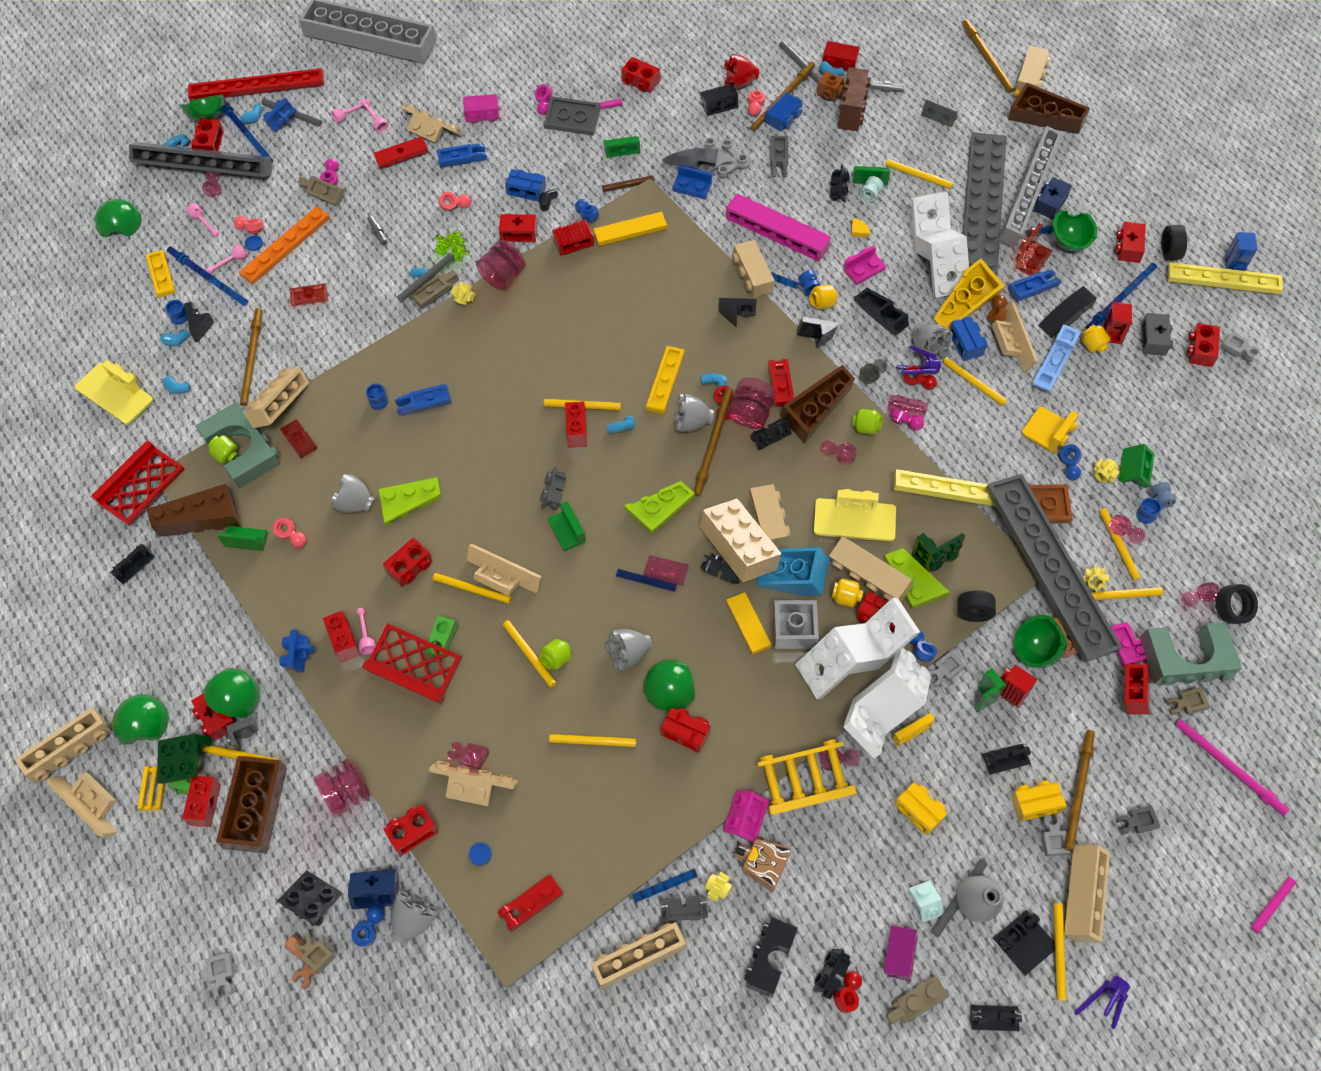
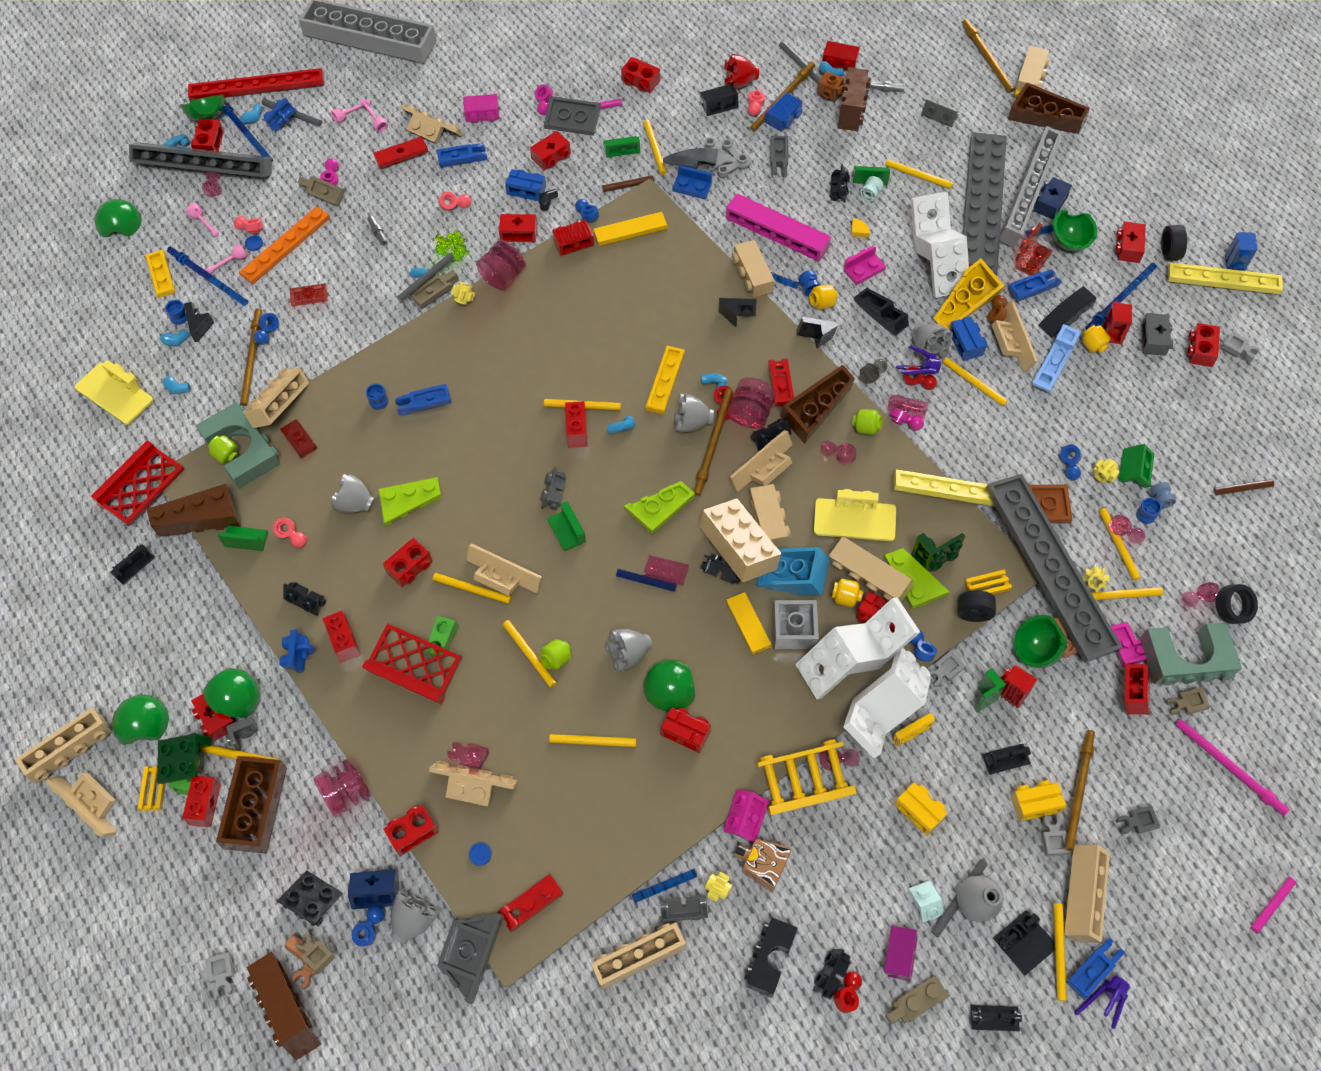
(261, 336): none -> blue plate
(282, 1007): none -> reddish brown wedge
(298, 596): none -> black hinge
(366, 644): bright pink hinge -> none
(468, 952): none -> dark grey wing
(550, 150): none -> red brick
(655, 148): none -> yellow bar
(765, 464): none -> tan bracket
(1002, 573): none -> yellow tile
(1050, 429): yellow bracket -> none
(1094, 970): none -> blue hinge
(1243, 487): none -> reddish brown bar

